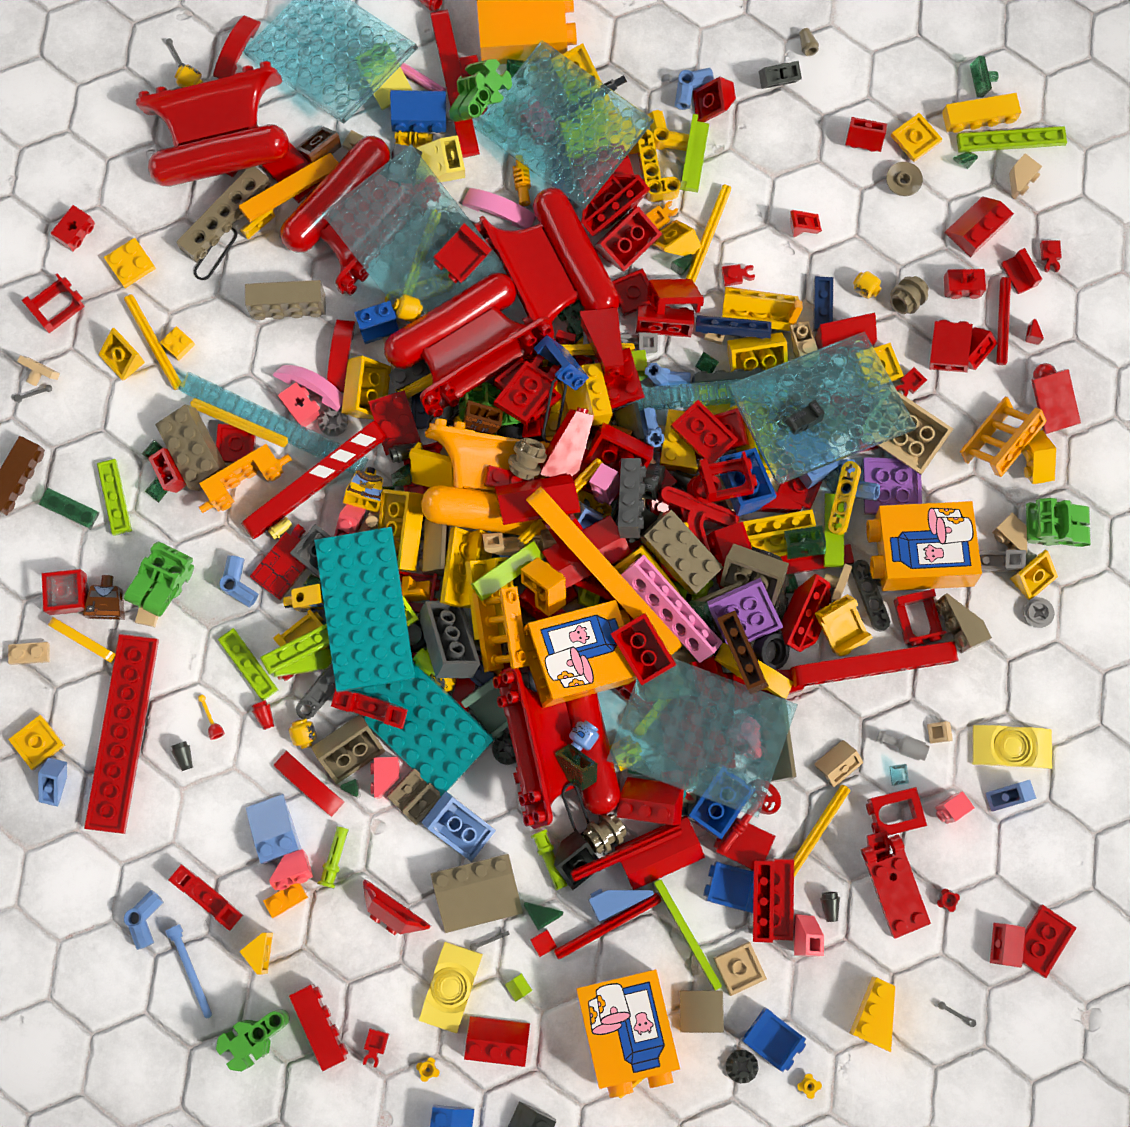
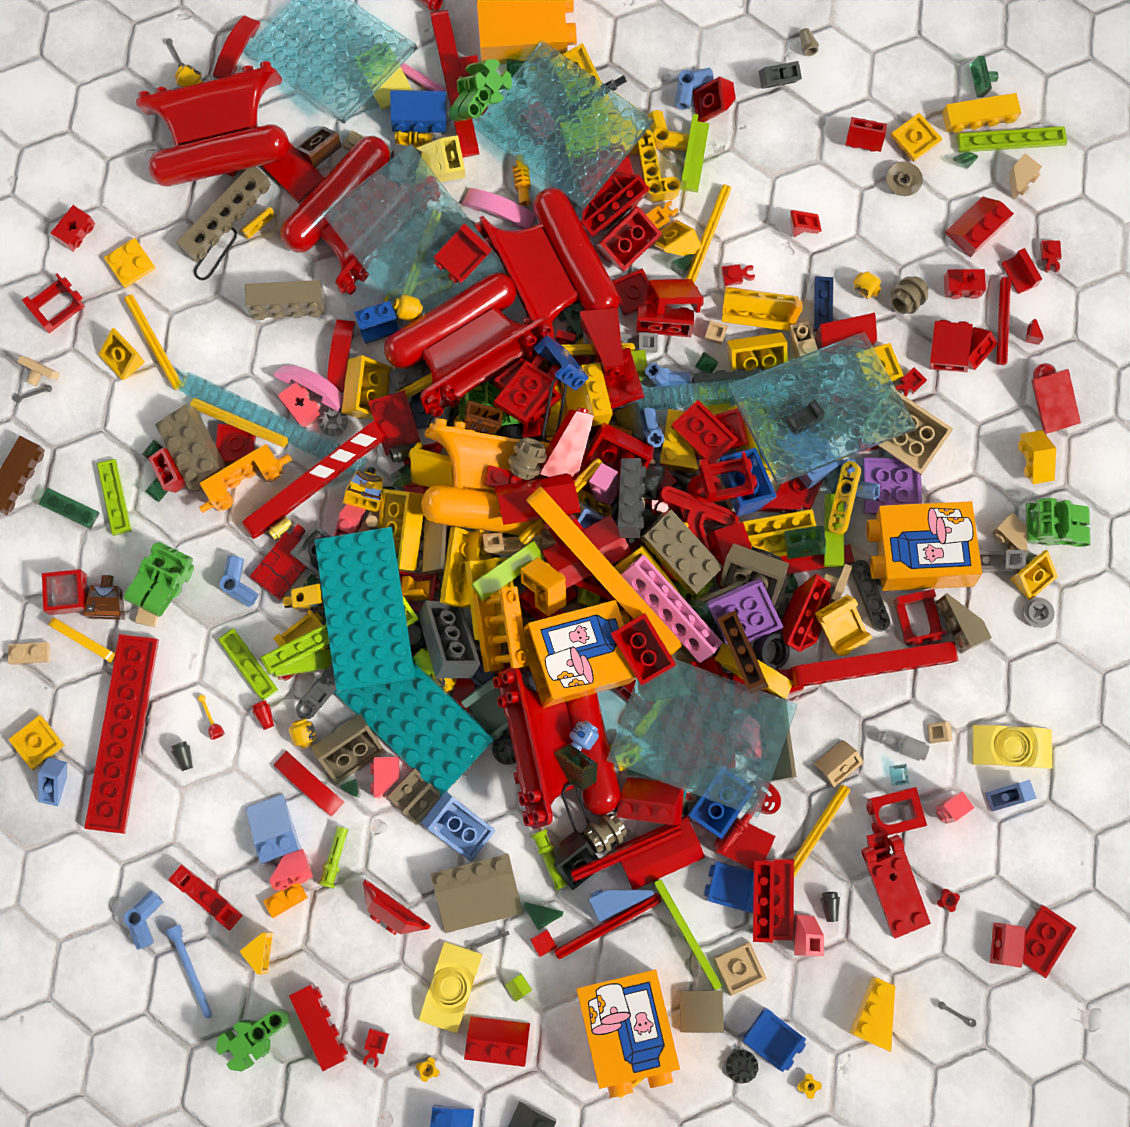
(177, 343): yellow piece -> none
(288, 188): light orange tile -> none
(371, 707): red slope -> none
(733, 326): dark blue plate -> none
(1014, 446): light orange fence -> none

